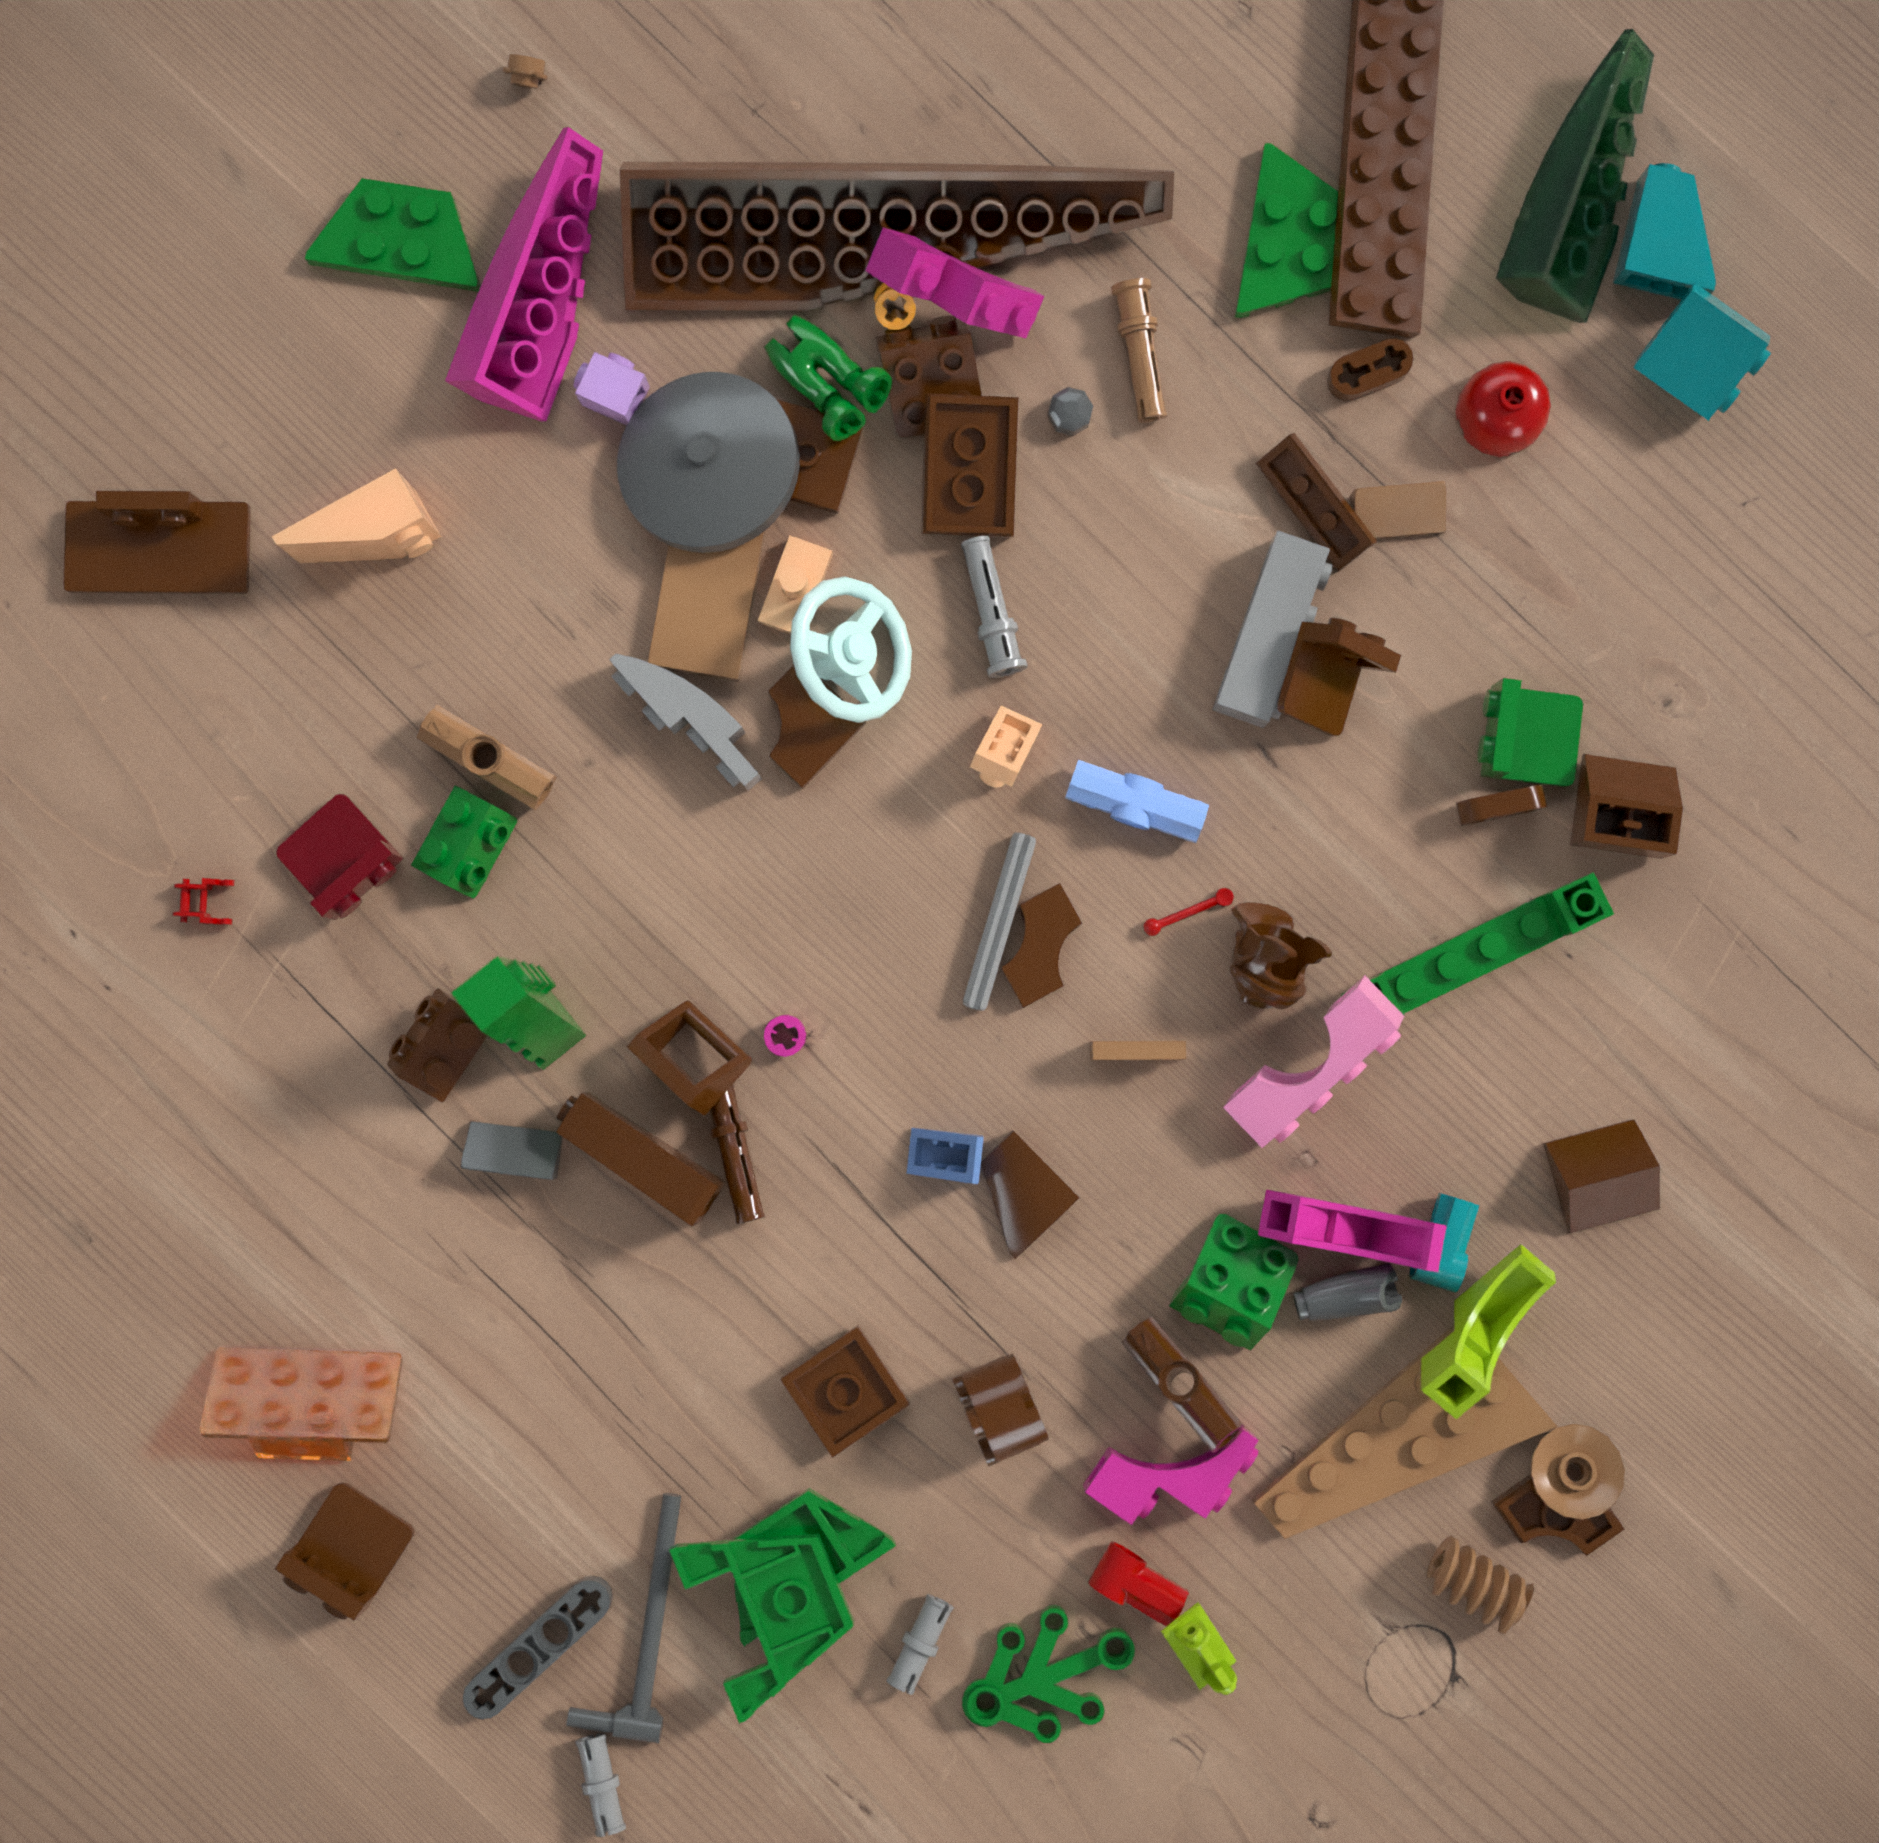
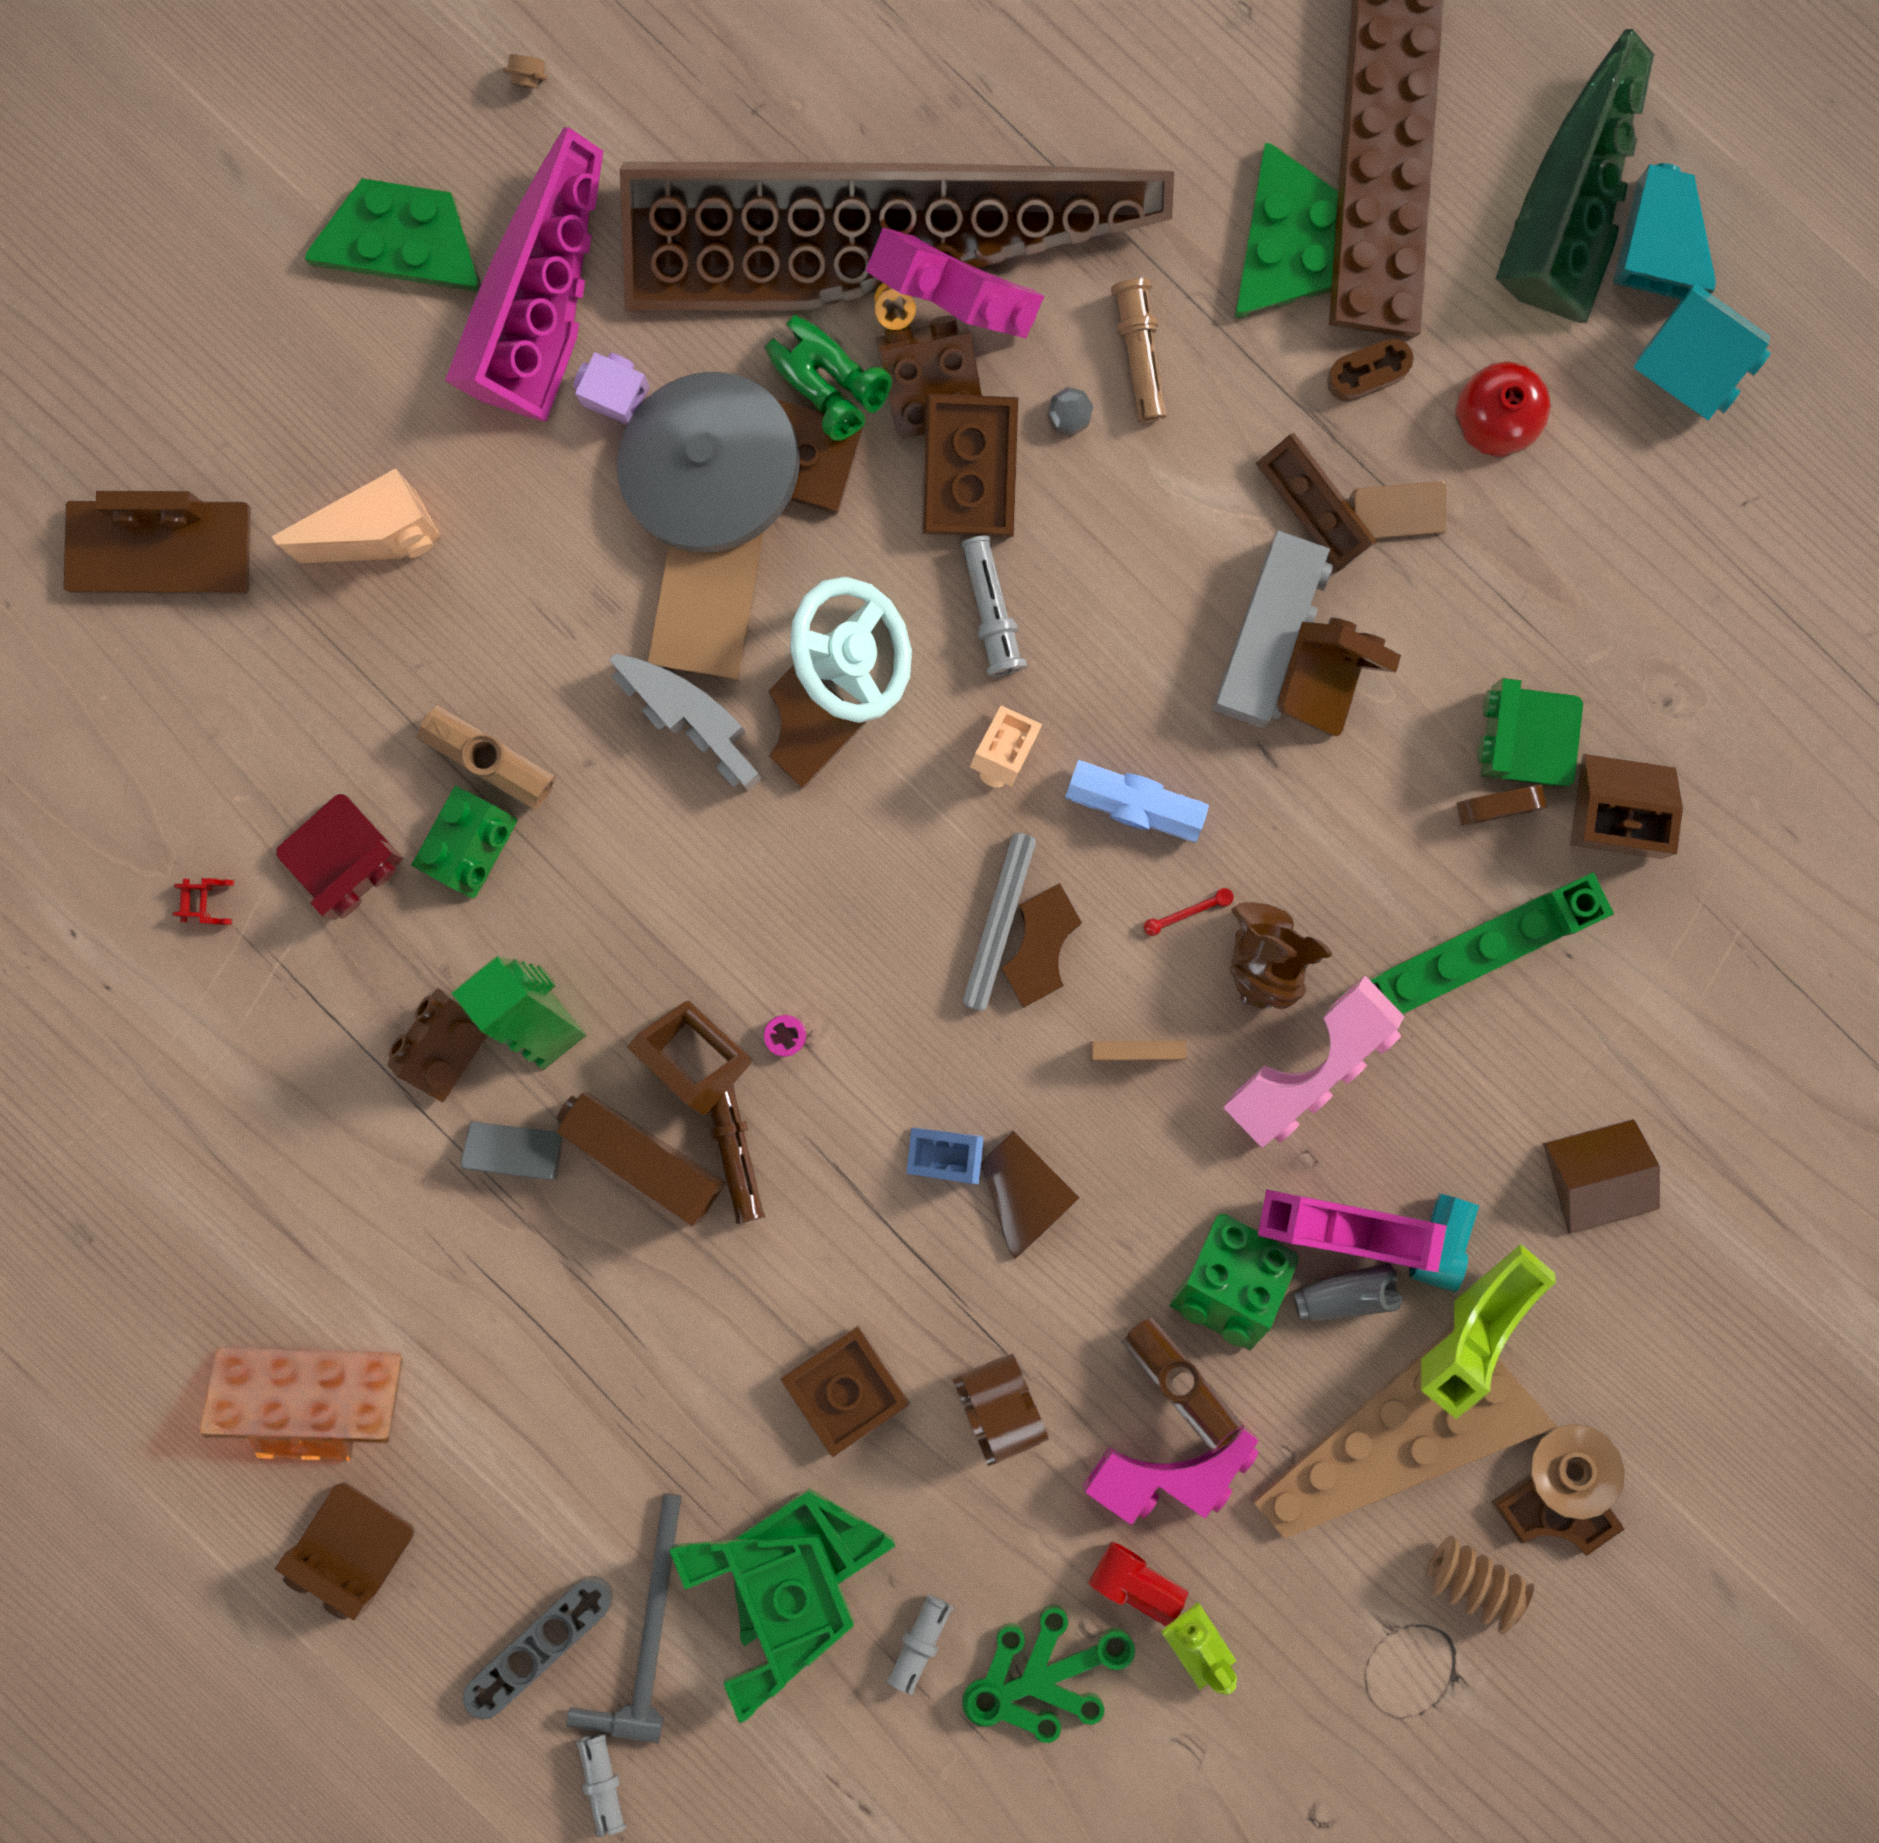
(798, 572): light nougat tile -> none

